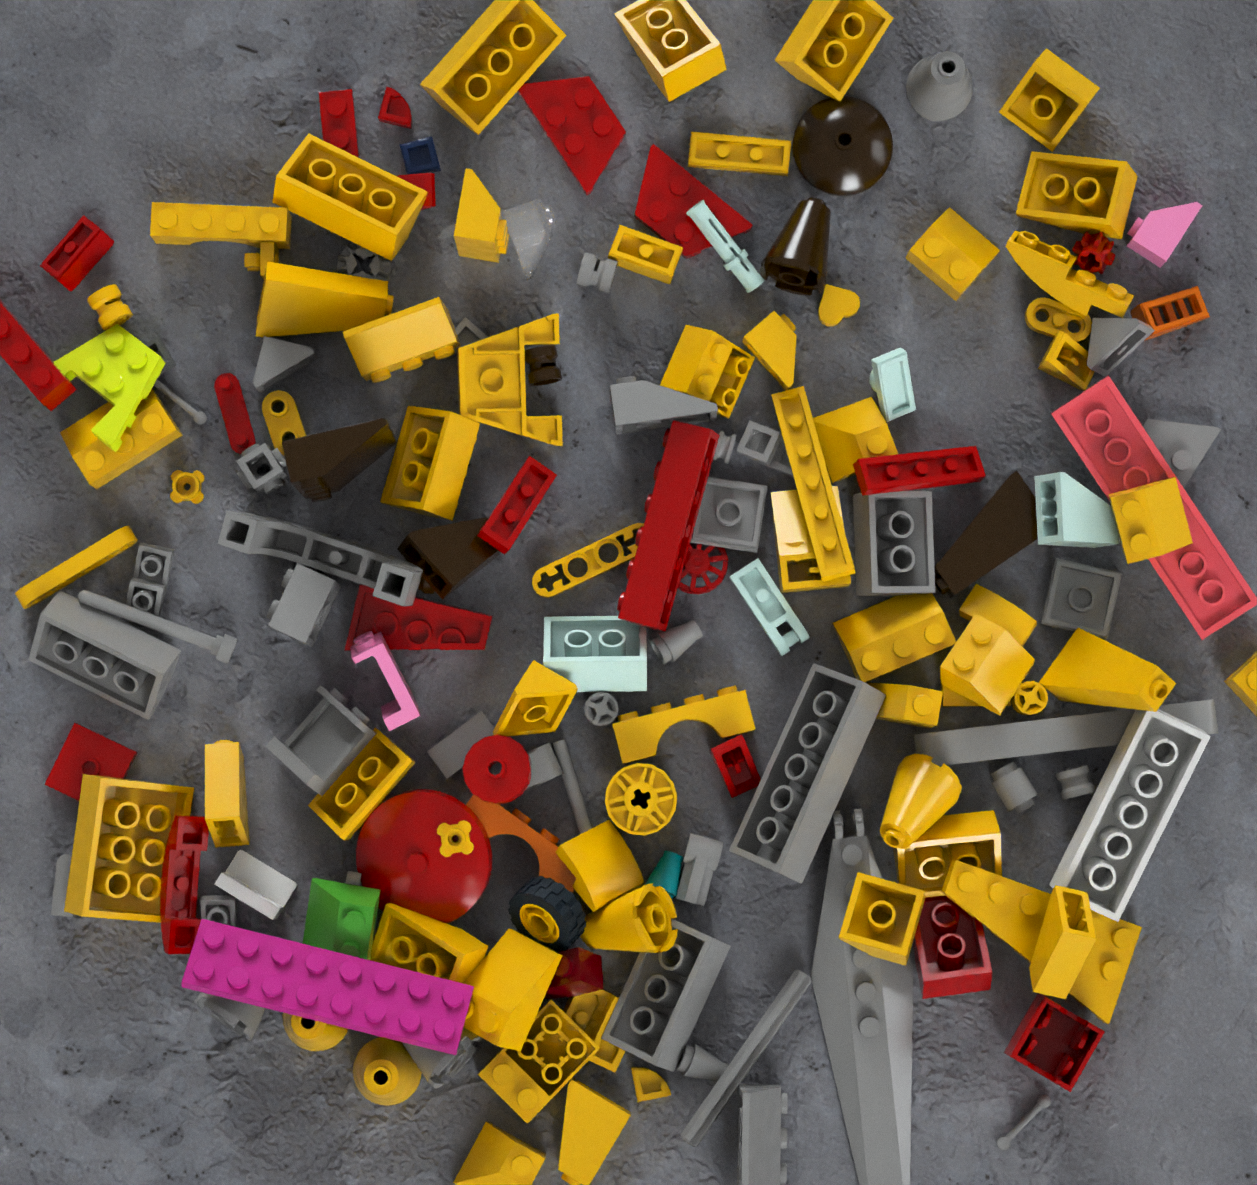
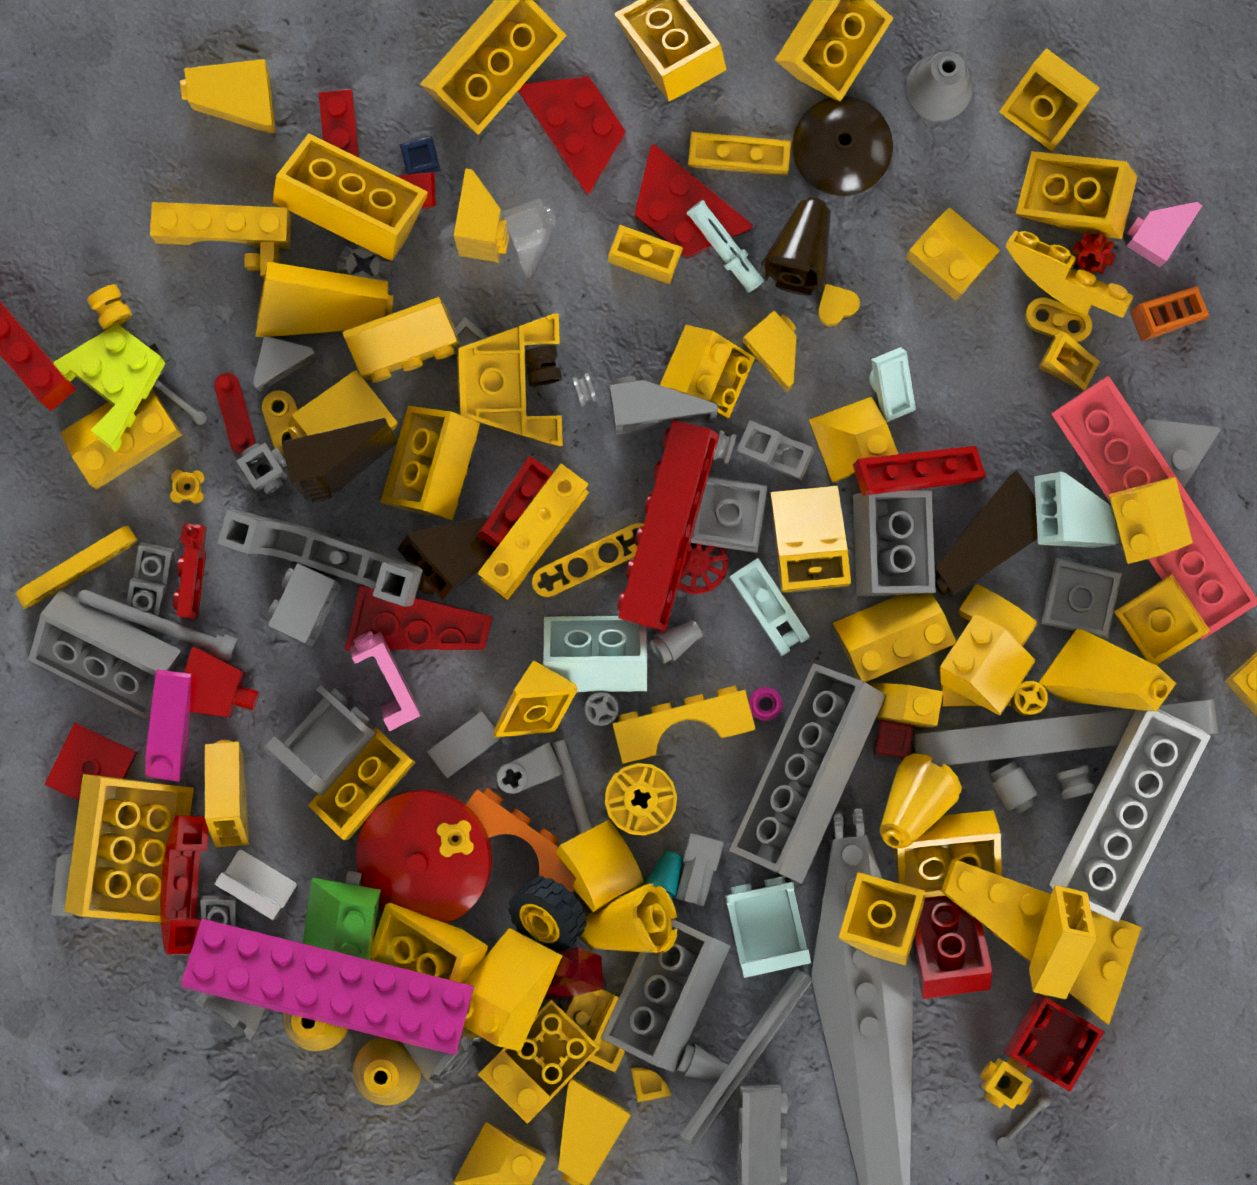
(77, 253): red slope -> none
(168, 726): none -> dark pink slope
(191, 571): none -> red hinge
(217, 686): none -> red torso
(232, 92): none -> yellow slope
(340, 406): none -> yellow slope
(395, 109): red tile -> none
(509, 782): red plate -> none
(534, 532): none -> yellow fence
(584, 389): none -> light grey bush
(597, 272): light grey wheel -> none
(736, 766): red slope -> none
(767, 927): none -> light aqua panel
(773, 695): none -> dark pink plate
(813, 484): yellow plate -> none
(893, 739): none -> red tile
(1014, 1092): none -> yellow brick
(1113, 341): light grey slope -> none
(1162, 621): none -> yellow plate

